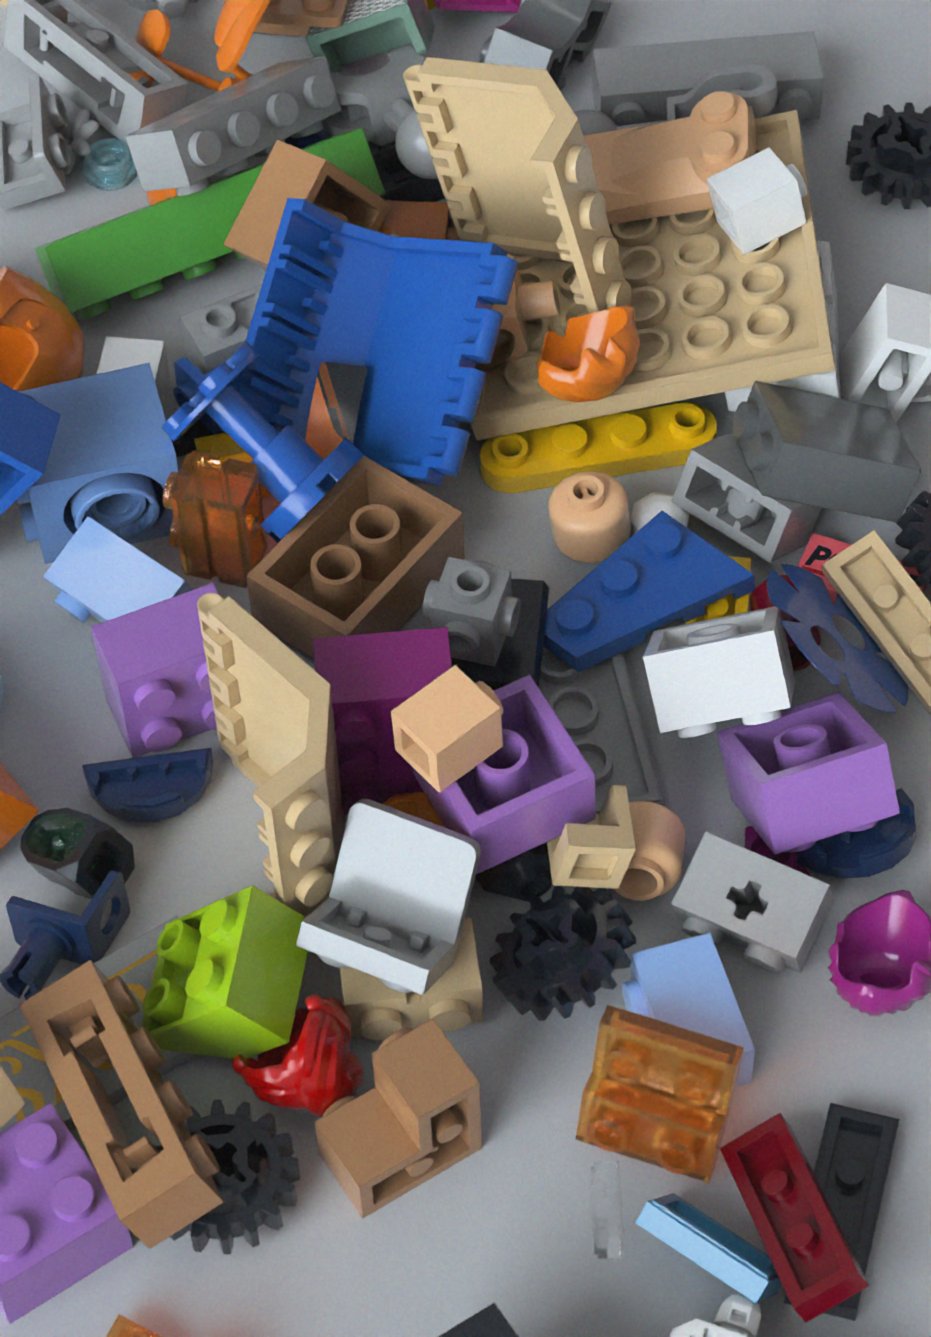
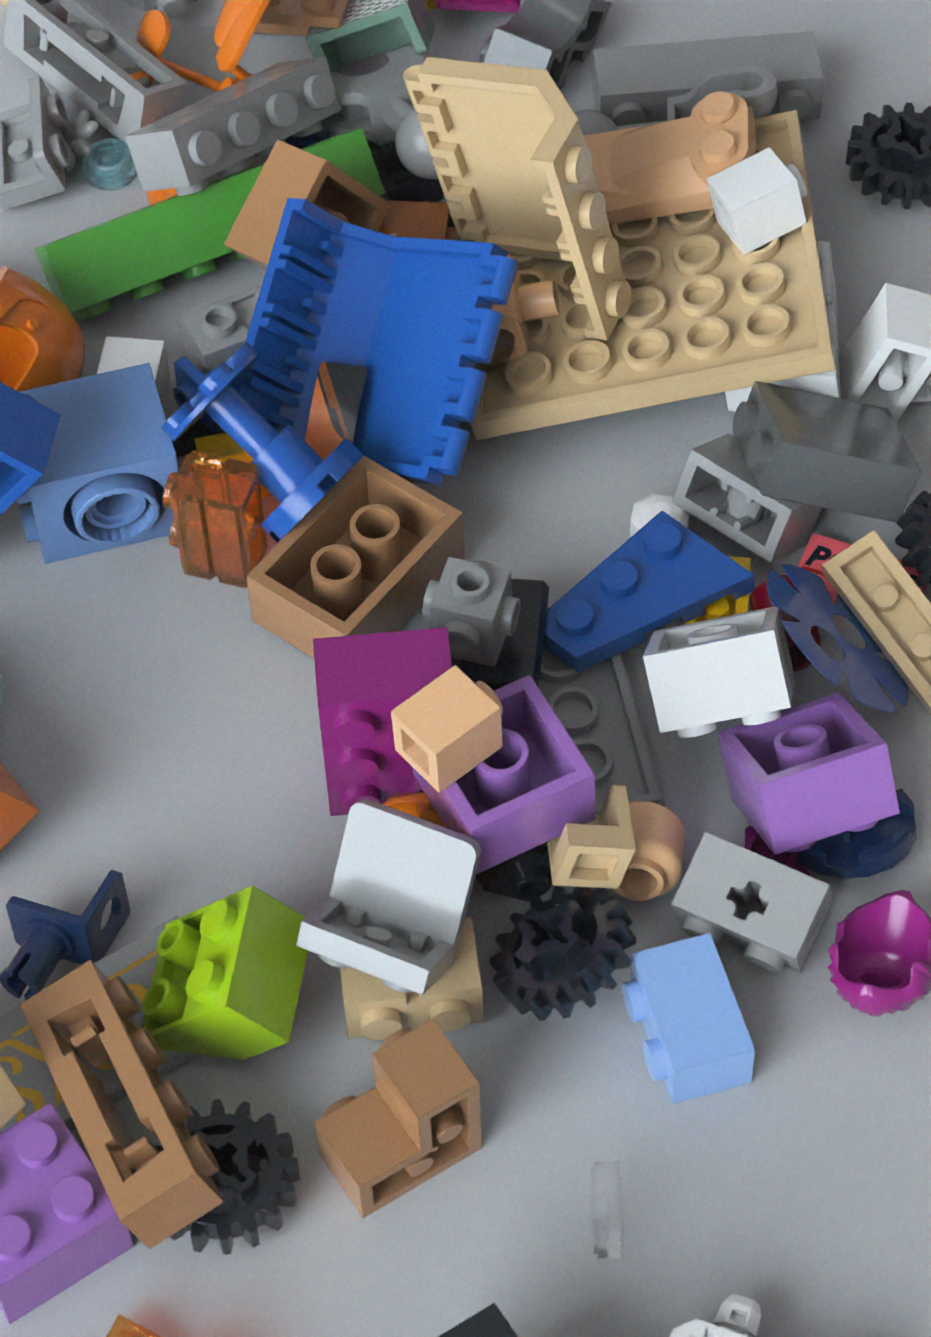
(76, 850): black rock -> none
(108, 576): light blue brick -> none
(151, 785): dark blue plate -> none
(156, 673): medium lavender brick -> none
(282, 737): tan hinge -> none
(313, 1066): red hair -> none
(589, 516): light nougat head -> none
(591, 356): orange hair -> none
(602, 444): yellow plate -> none
(658, 1093): clear orange slope -> none
(711, 1246): tile -> none
(793, 1218): dark red plate -> none
(853, 1176): black tile -> none

